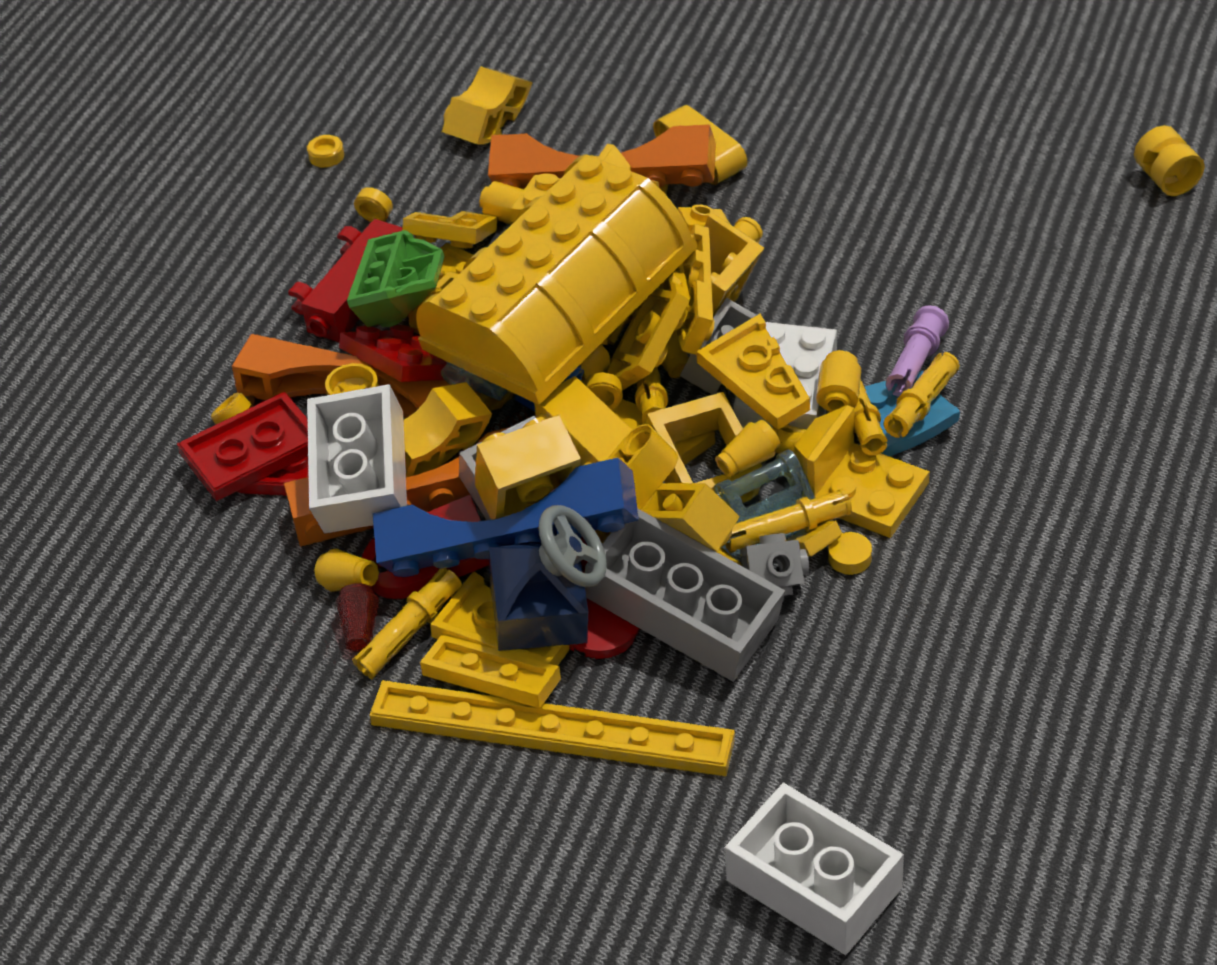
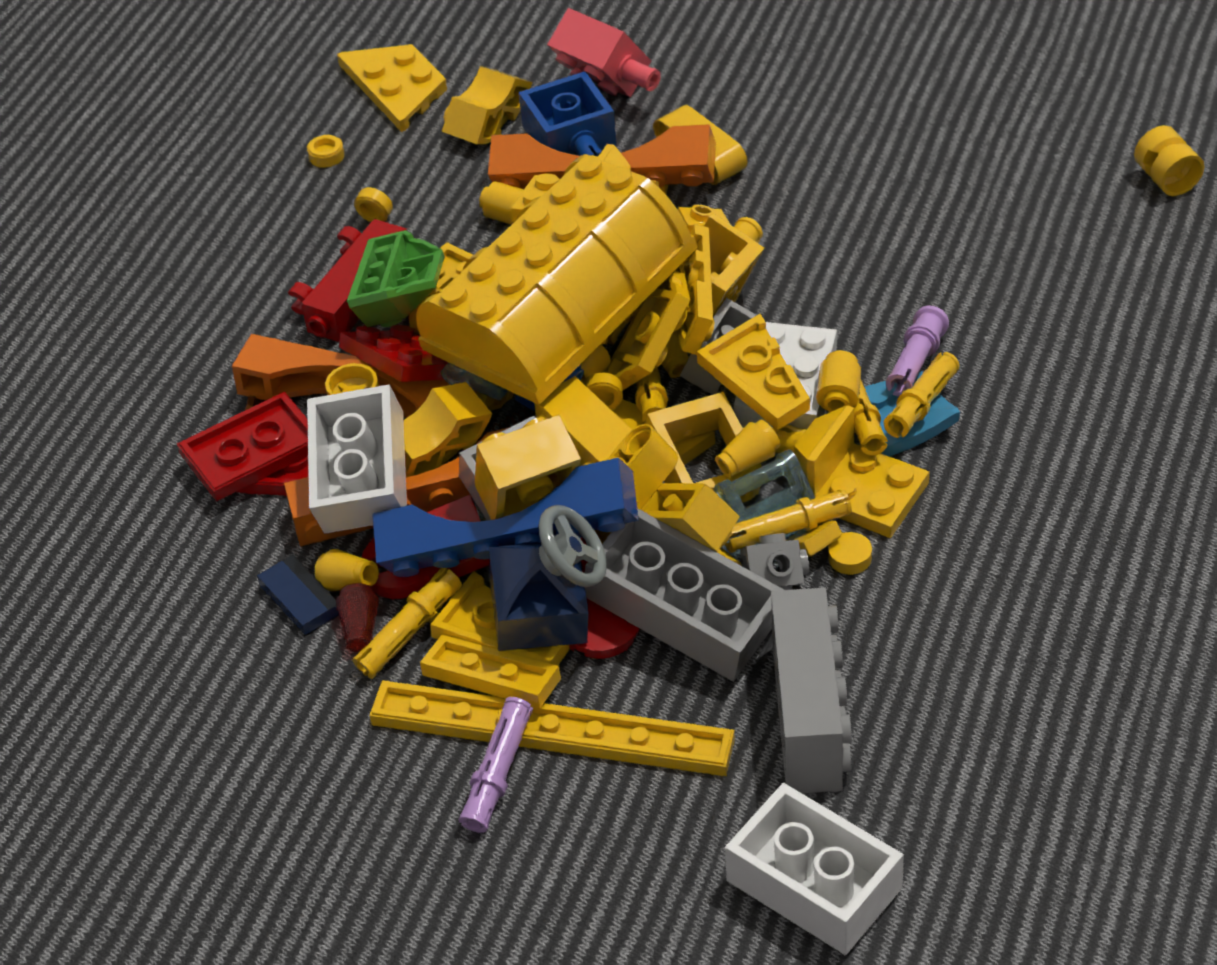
(230, 407): yellow tile -> none
(298, 594): none -> dark blue tile
(395, 80): none -> yellow wing
(462, 229): yellow plate -> none
(489, 781): none -> lavender pin
(569, 115): none -> blue brick
(603, 54): none -> coral brick
(810, 690): none -> light grey brick

